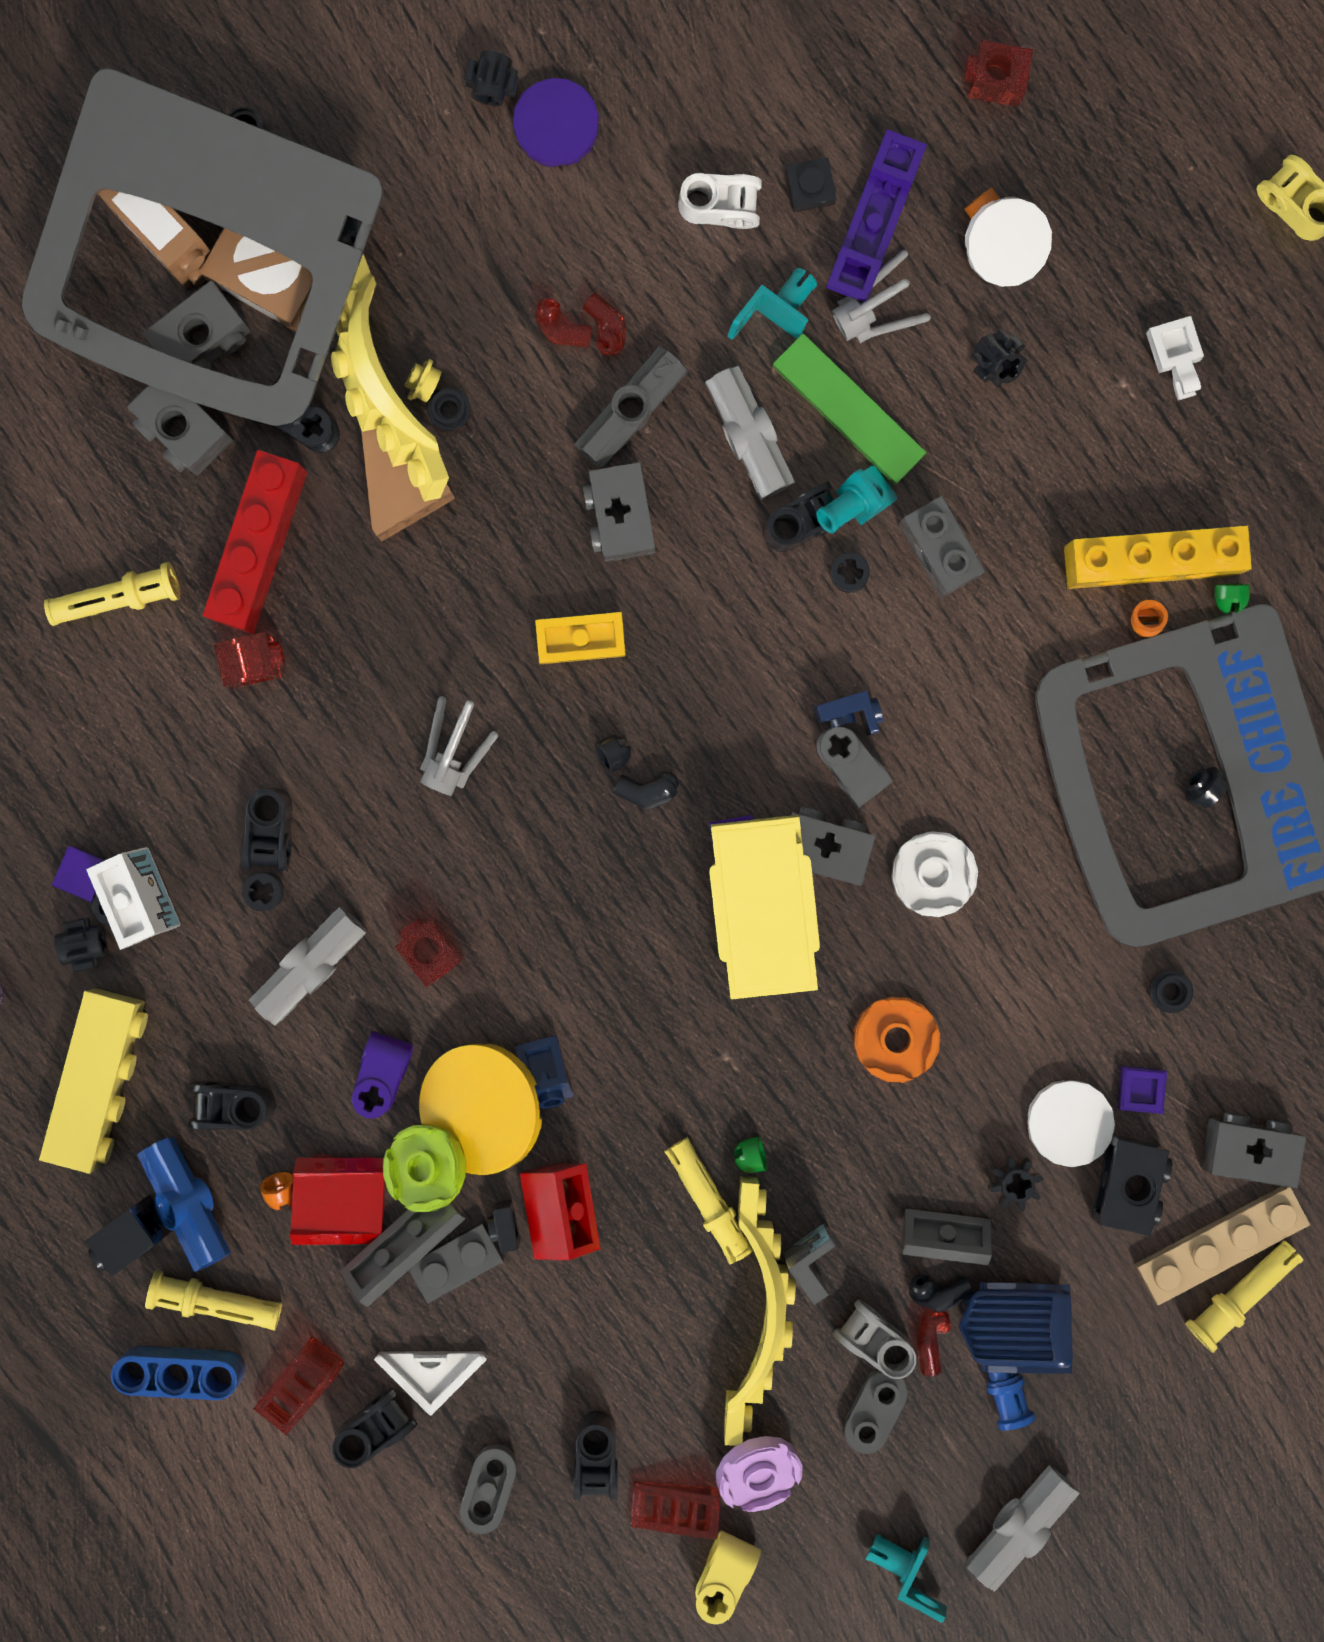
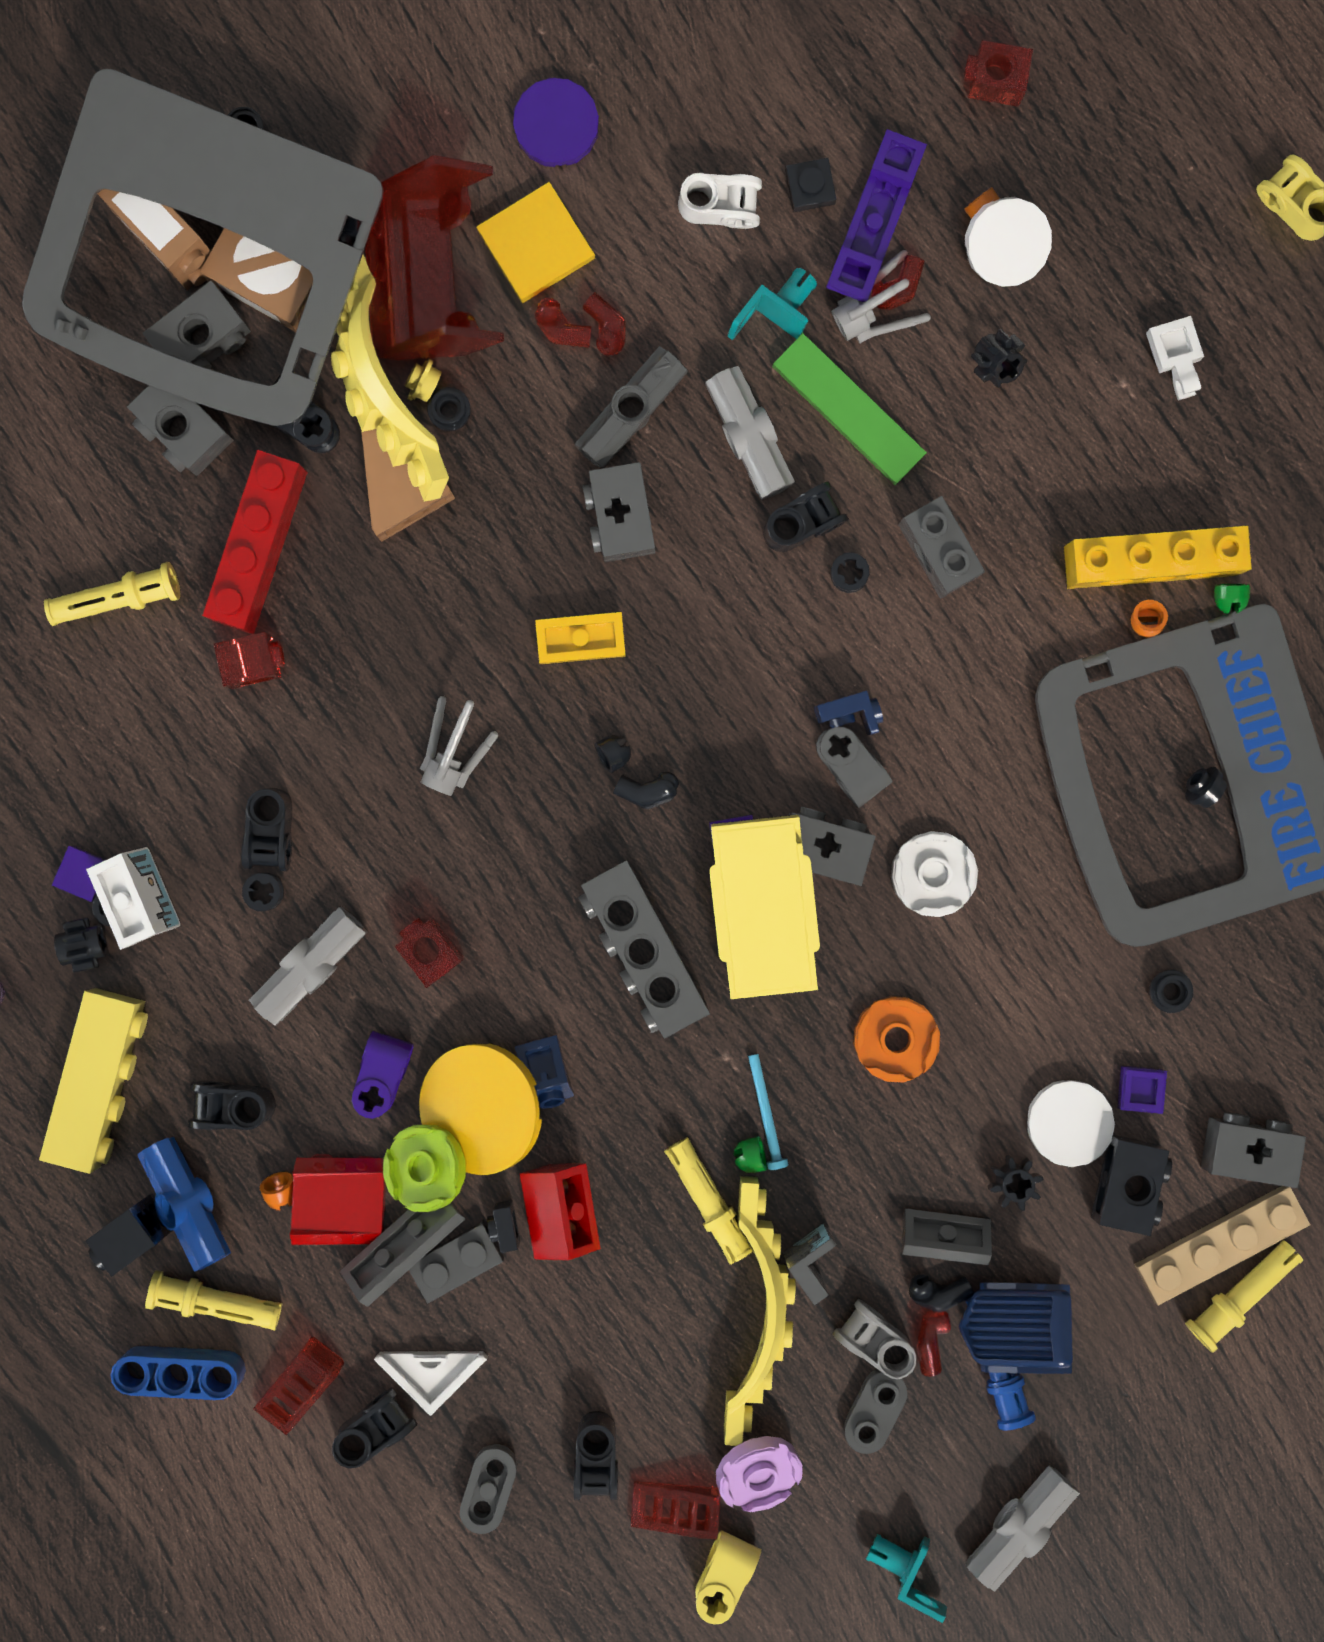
(413, 263): none -> clear red windscreen
(491, 78): black gear -> none
(535, 242): none -> yellow tile
(686, 1003): none -> dark grey brick
(777, 1161): none -> medium azure piece
(857, 499): teal bracket -> none
(911, 270): none -> clear red arm

